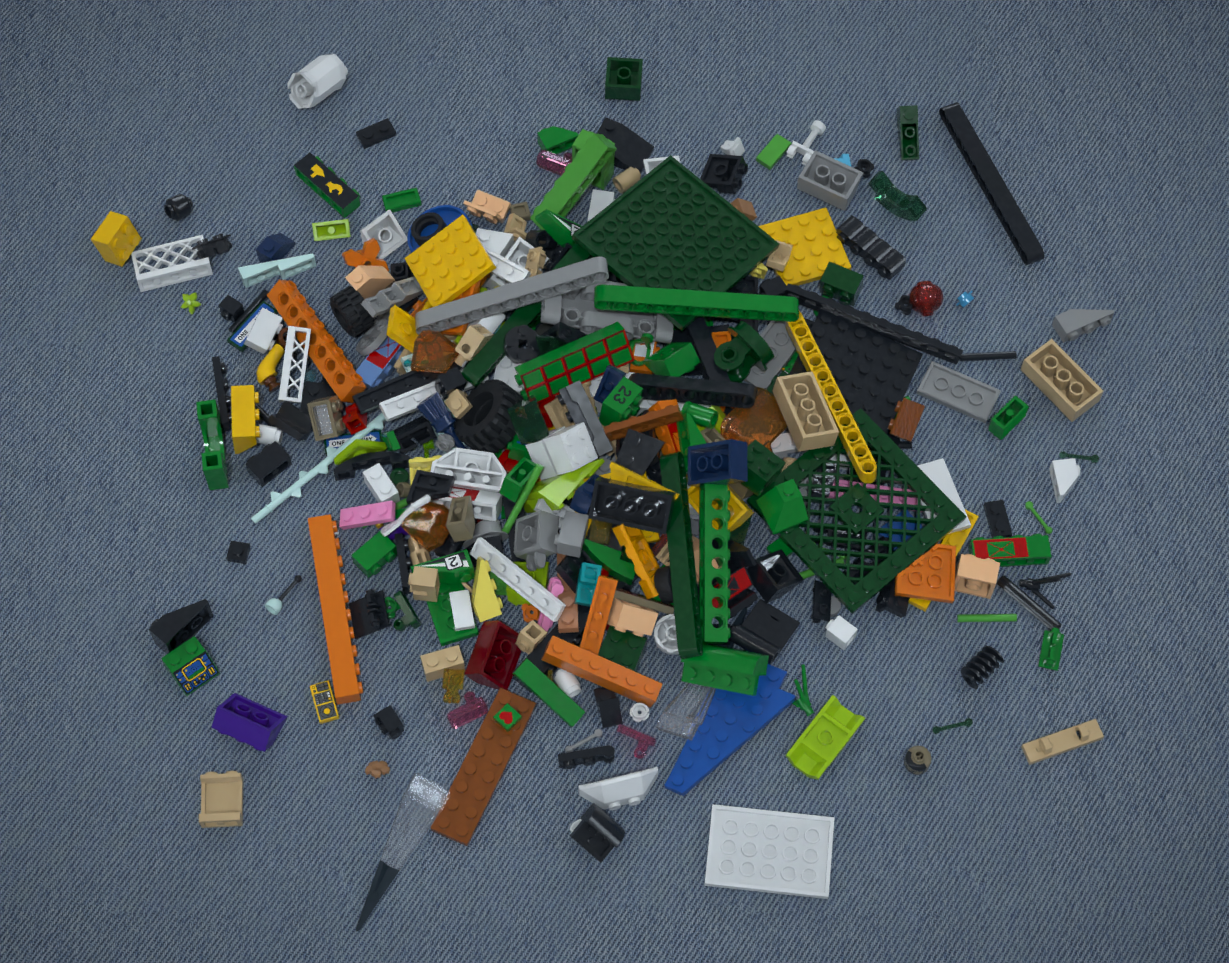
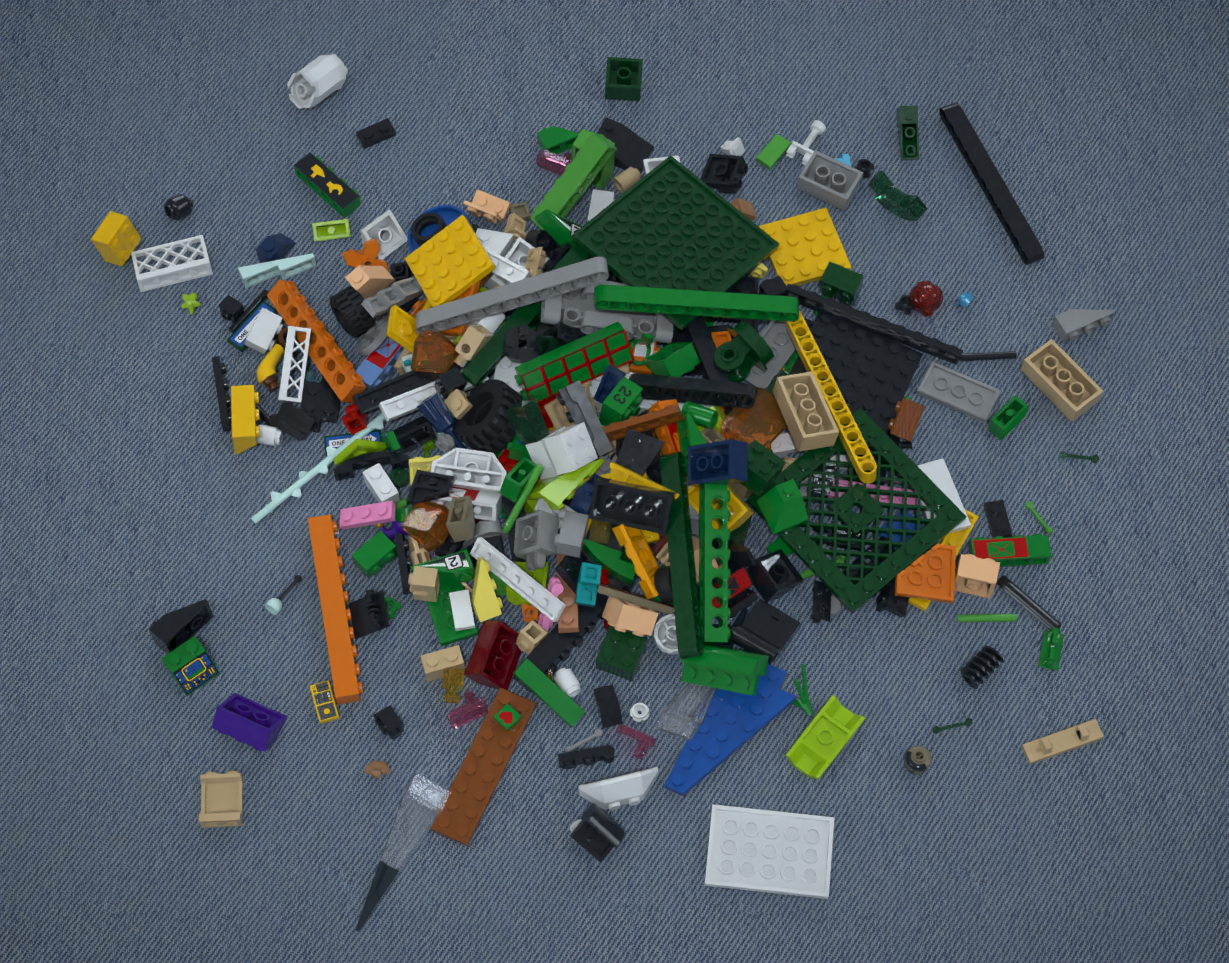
(214, 457): green arch -> none
(219, 242): black hinge -> none
(238, 552): black plate -> none
(268, 463): black brick -> none
(326, 417): dark tan piece -> none
(402, 200): green tile -> none
(403, 489): dark tan hinge -> none
(410, 615): dark green piece -> none
(413, 507): white piece -> none
(598, 614): orange plate -> none
(601, 671): orange brick -> none
(780, 257): tan bracket -> none
(840, 632): white brick -> none
(870, 247): black brick -> none
(1034, 585): black plant -> none
(1063, 476): white slope -> none

